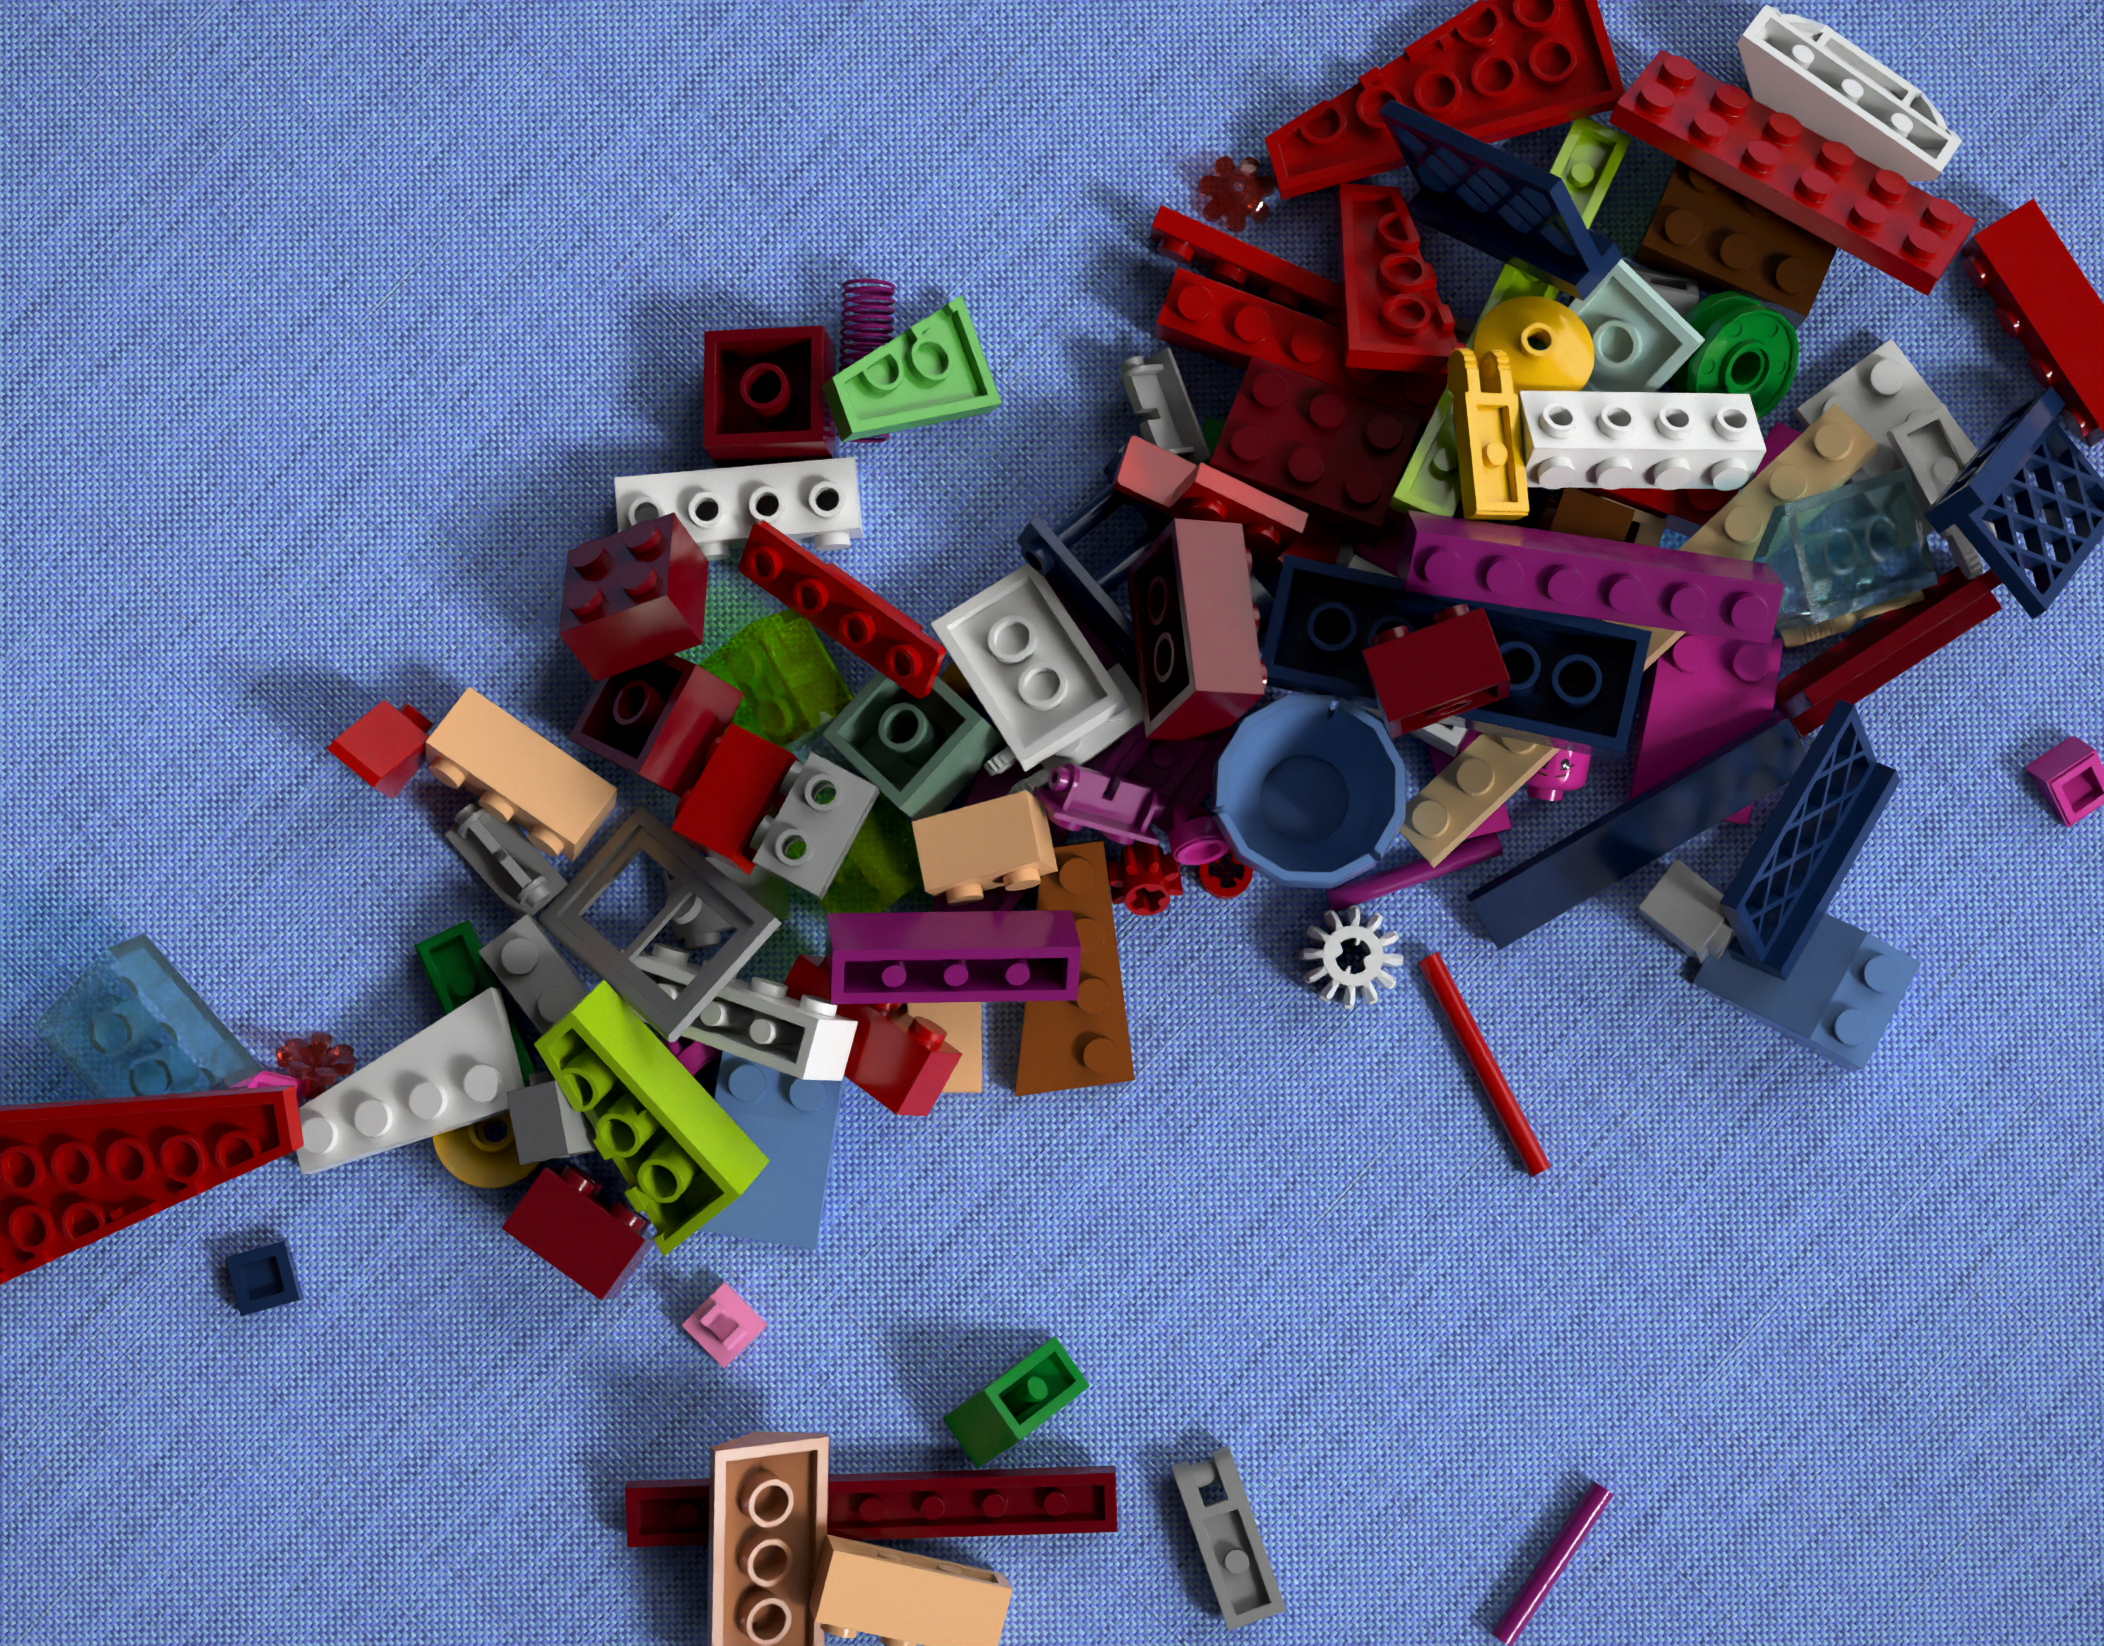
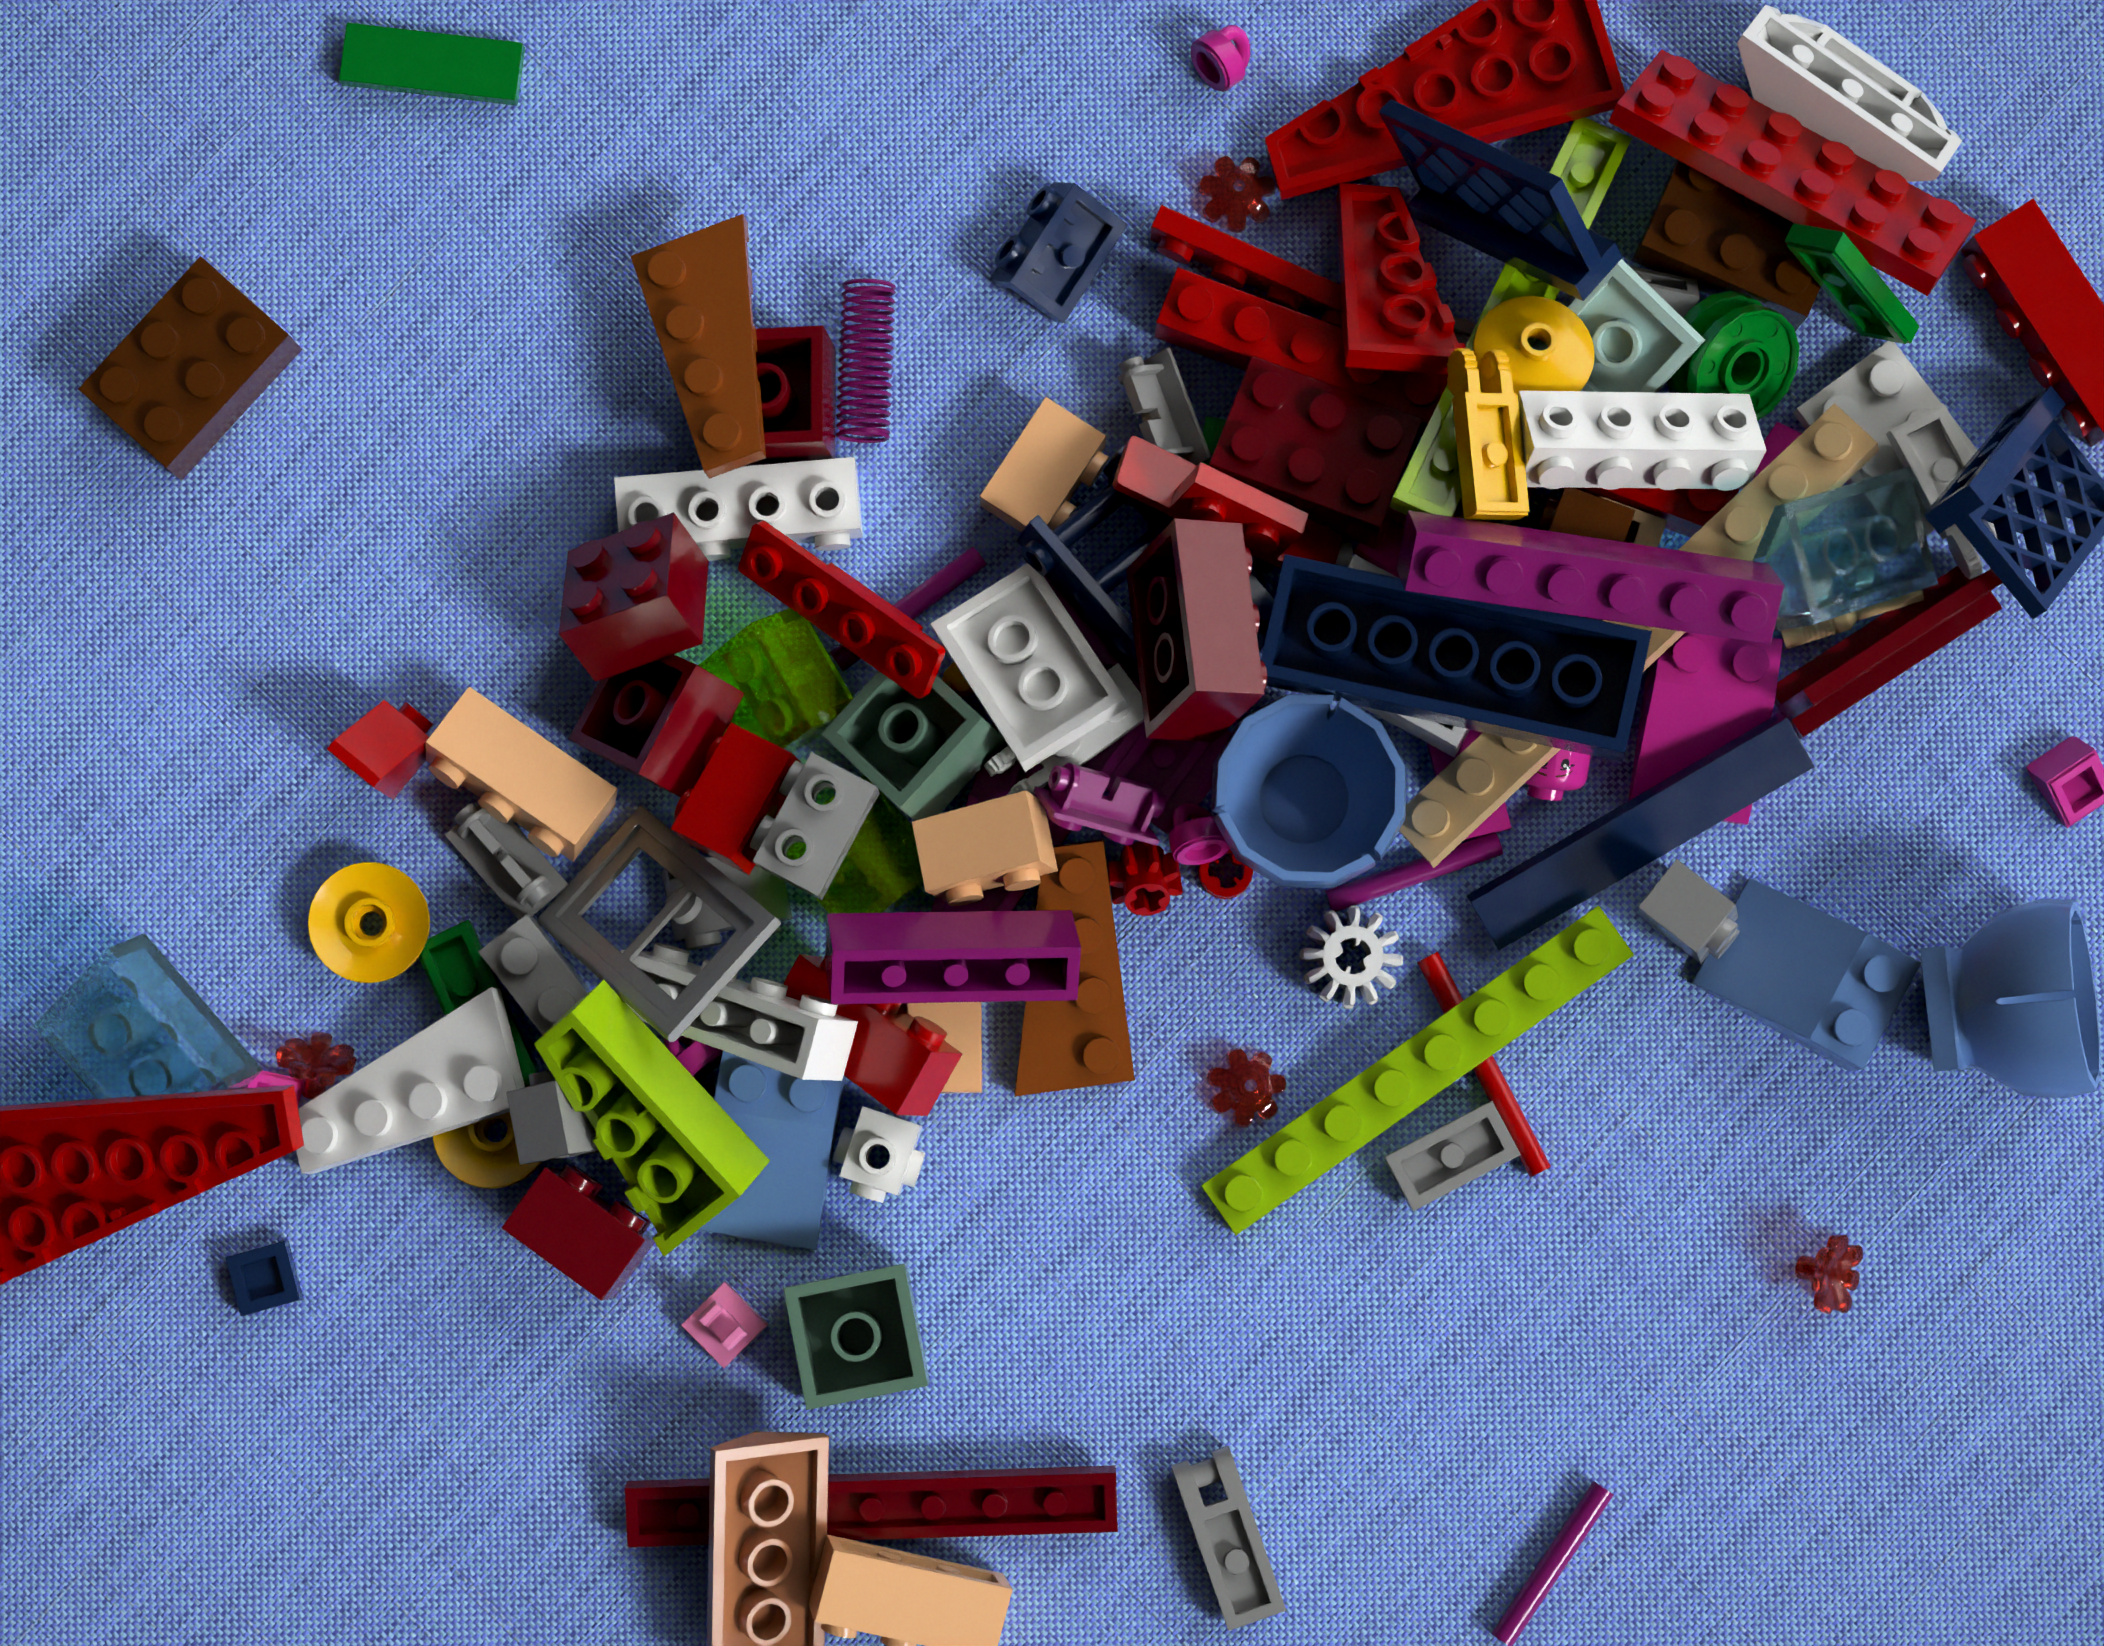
(190, 368): none -> reddish brown brick
(338, 918): none -> yellow dish
(432, 64): none -> green tile
(704, 321): none -> dark orange wing
(856, 1336): none -> sand green brick
(871, 1131): none -> white brick
(915, 380): bright green wing -> none
(925, 595): none -> magenta bar
(1016, 1402): green slope -> none
(1045, 468): none -> light nougat brick
(1058, 249): none -> dark blue bracket
(1218, 59): none -> dark pink tile
(1232, 1087): none -> clear red plant
(1417, 1070): none -> lime plate
(1436, 670): dark red brick -> none
(1451, 1156): none -> light grey plate
(1807, 845): dark blue fence -> none
(1832, 1274): none -> clear red plant
(1851, 283): none -> green tile
(2018, 1002): none -> medium blue plate

